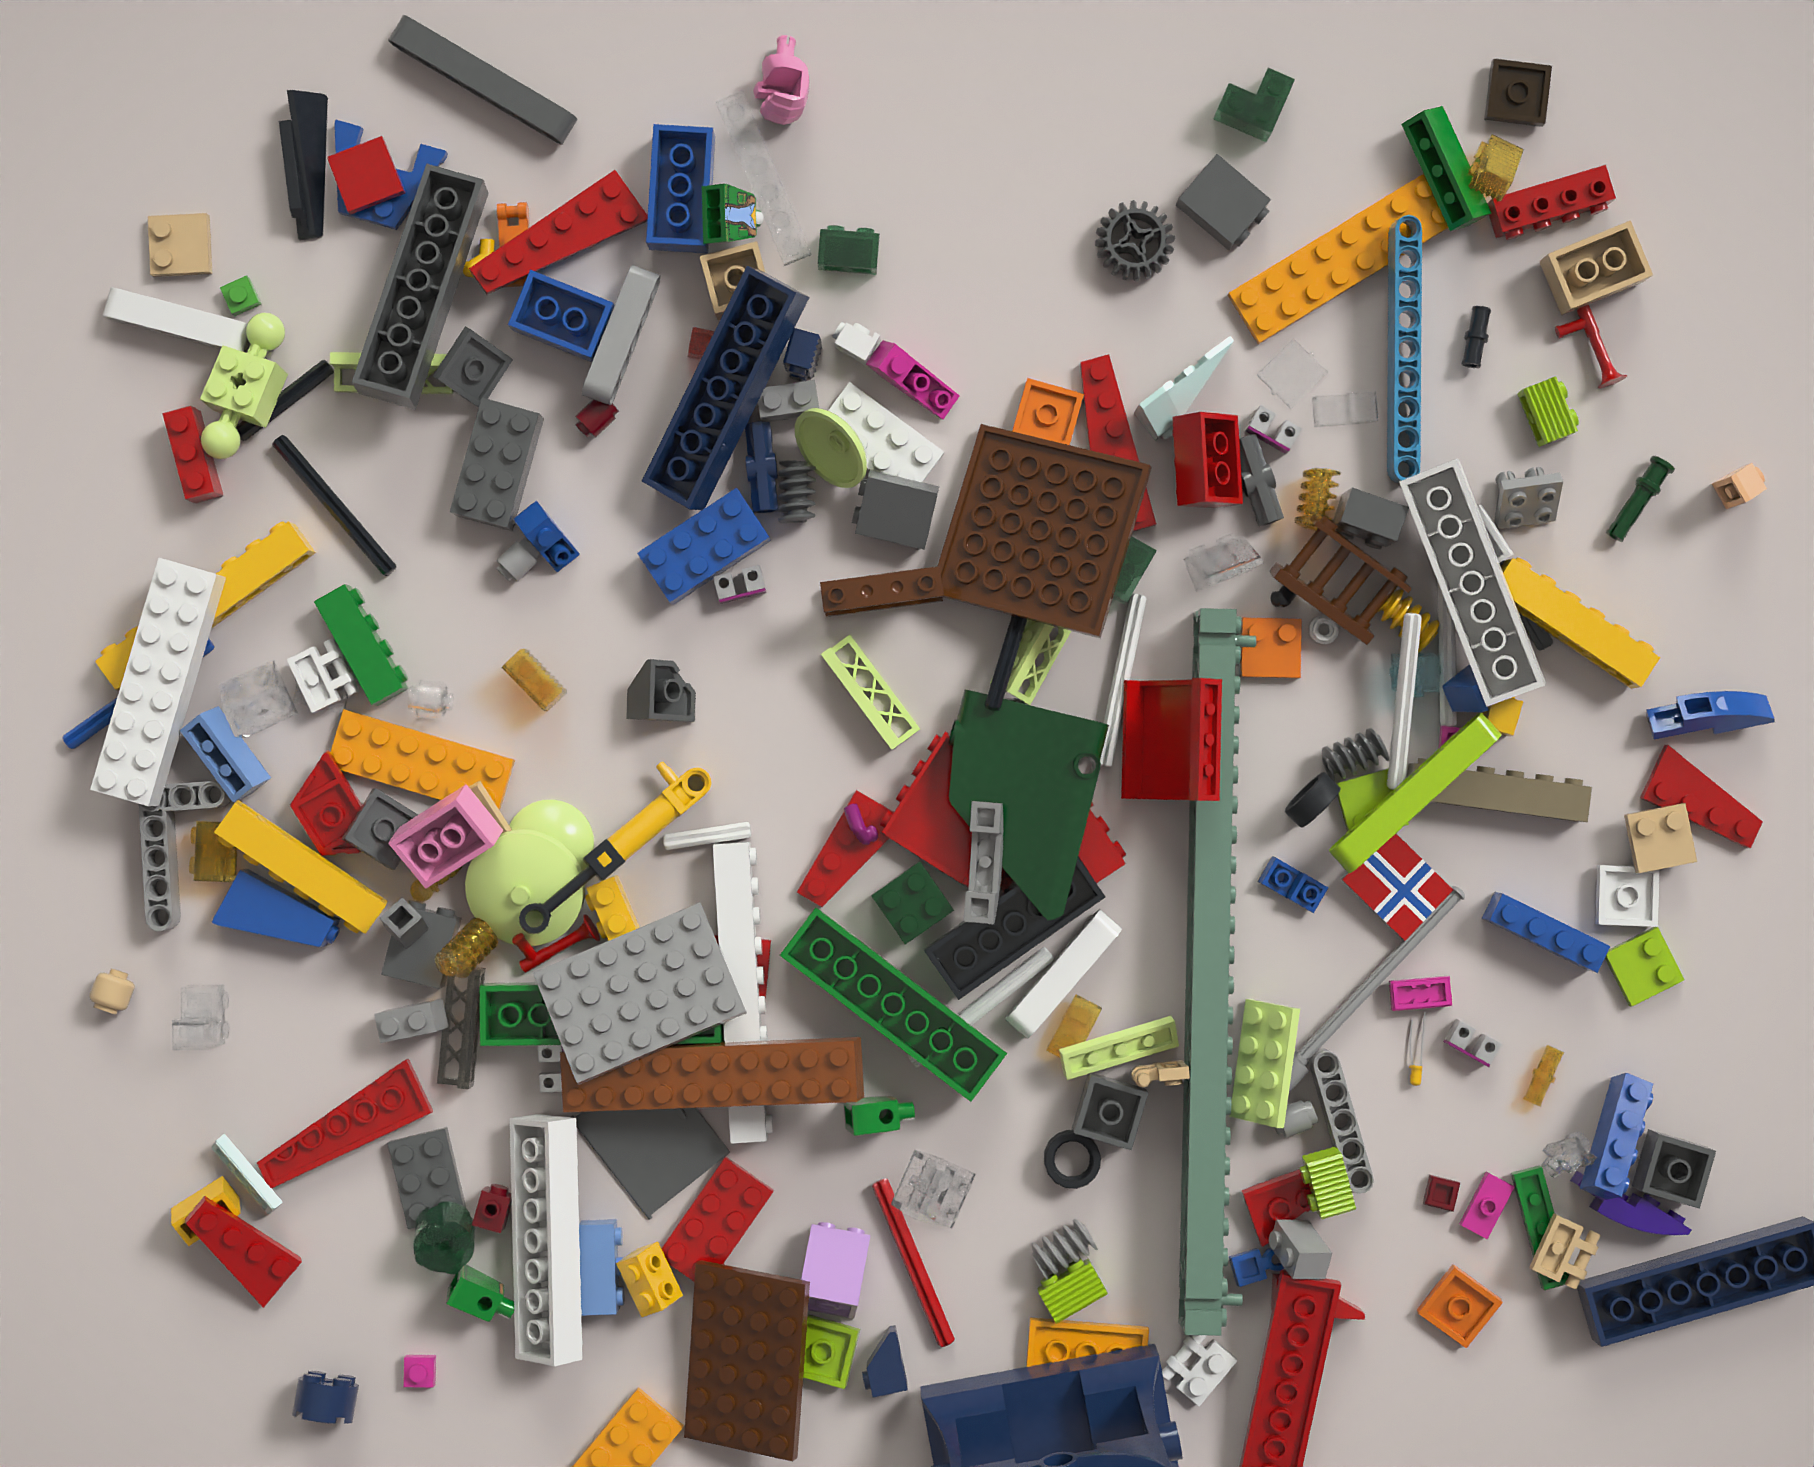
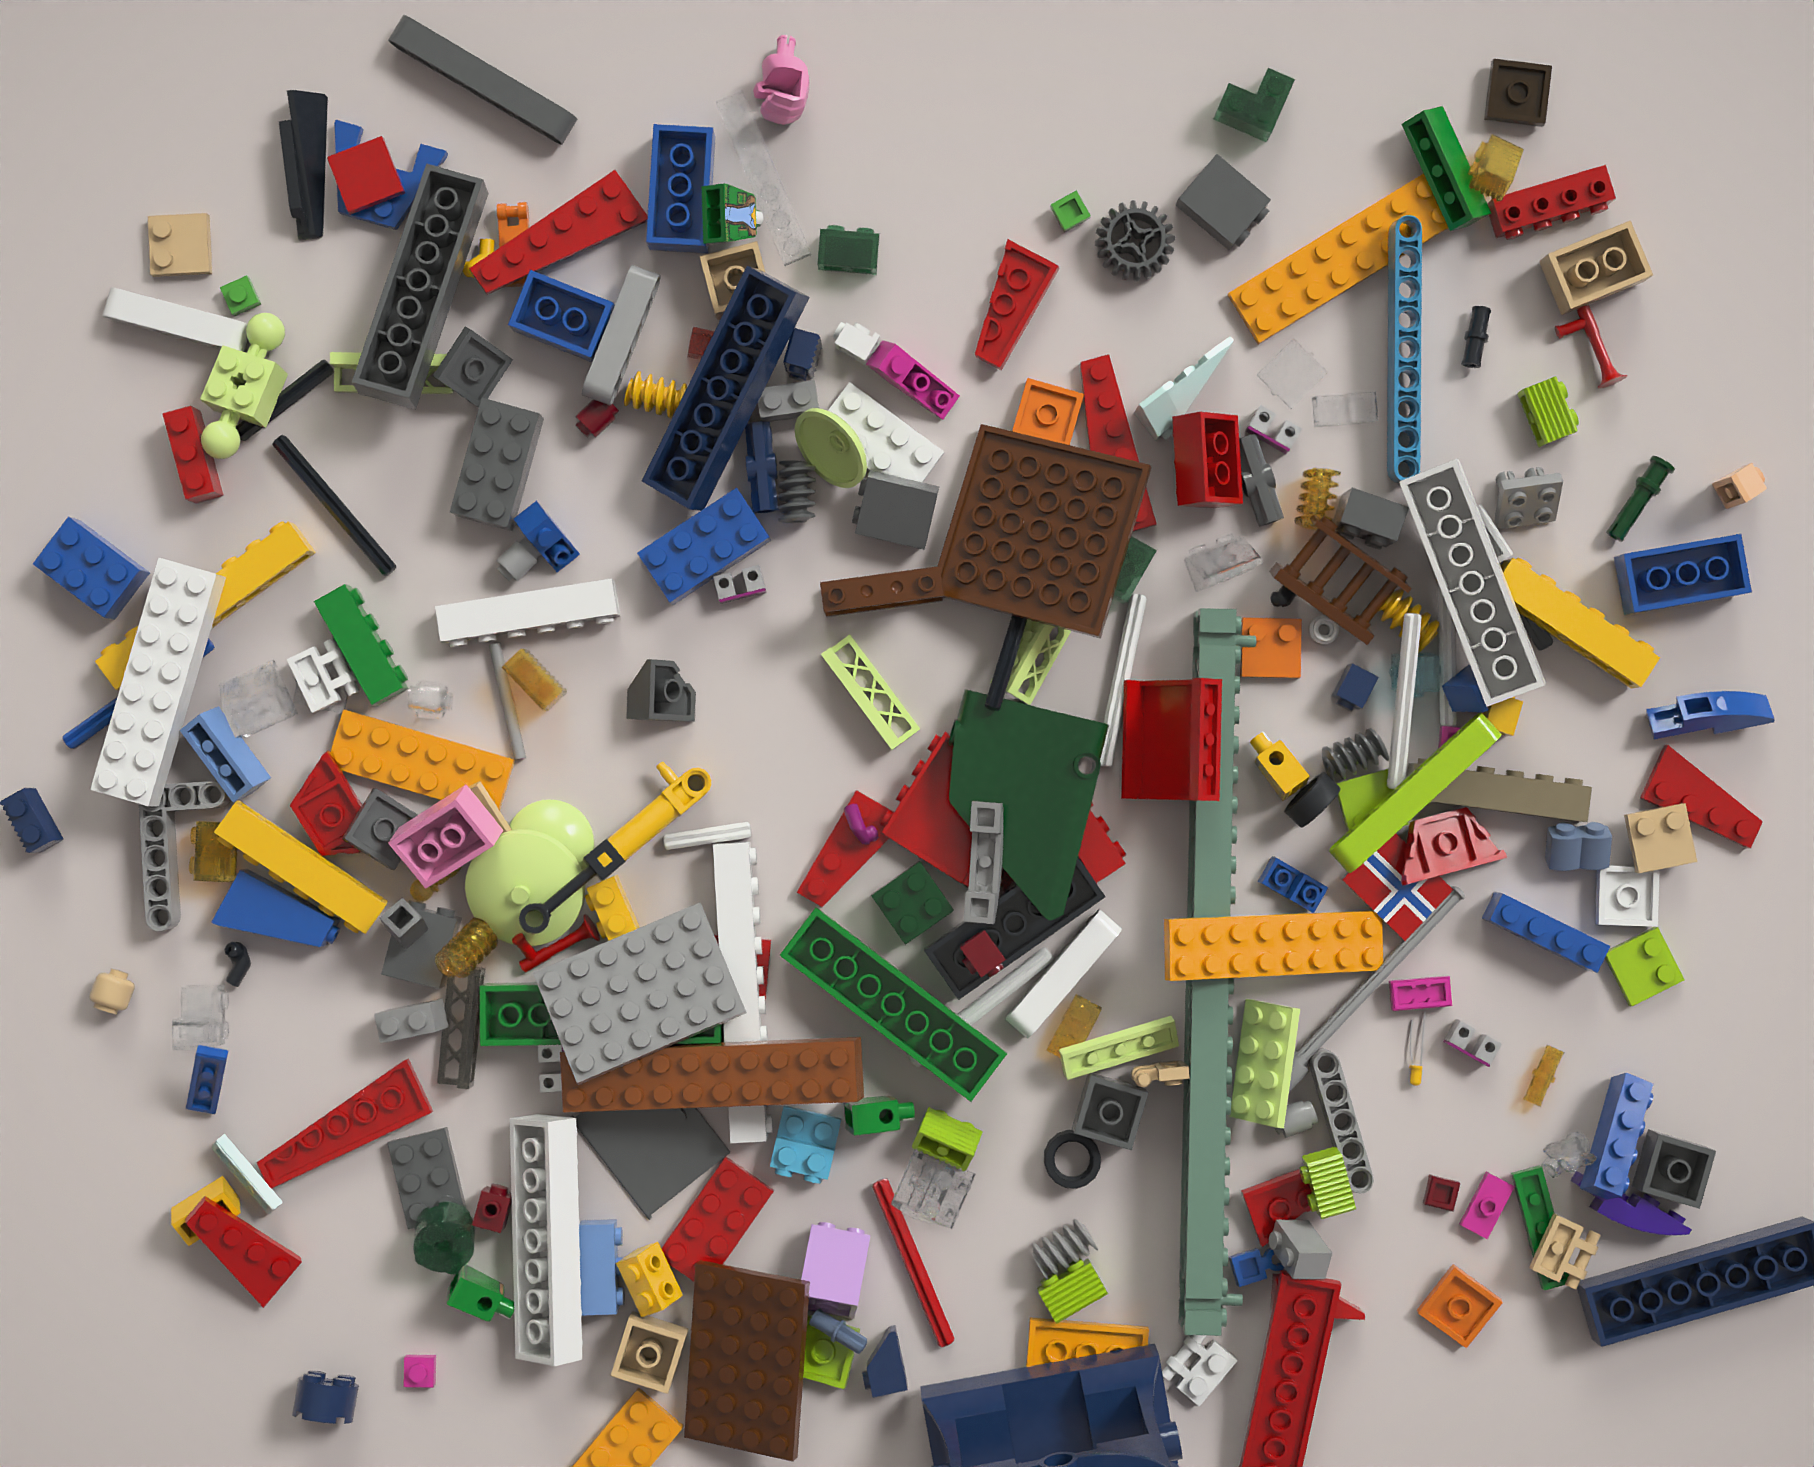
(31, 820): none -> dark blue brick
(91, 568): none -> blue brick
(206, 1079): none -> blue tile
(241, 962): none -> black arm
(507, 701): none -> light grey bar
(527, 611): none -> white brick
(649, 1352): none -> tan brick
(654, 394): none -> yellow piece
(805, 1144): none -> medium azure plate
(838, 1331): none -> sand blue axle
(947, 1138): none -> lime brick
(982, 955): none -> dark red brick
(1017, 294): none -> red wing
(1070, 211): none -> bright green plate
(1272, 945): none -> light orange plate
(1283, 778): none -> yellow torso
(1354, 687): none -> dark blue brick
(1446, 845): none -> wing
(1578, 847): none -> sand blue brick
(1682, 574): none -> blue brick

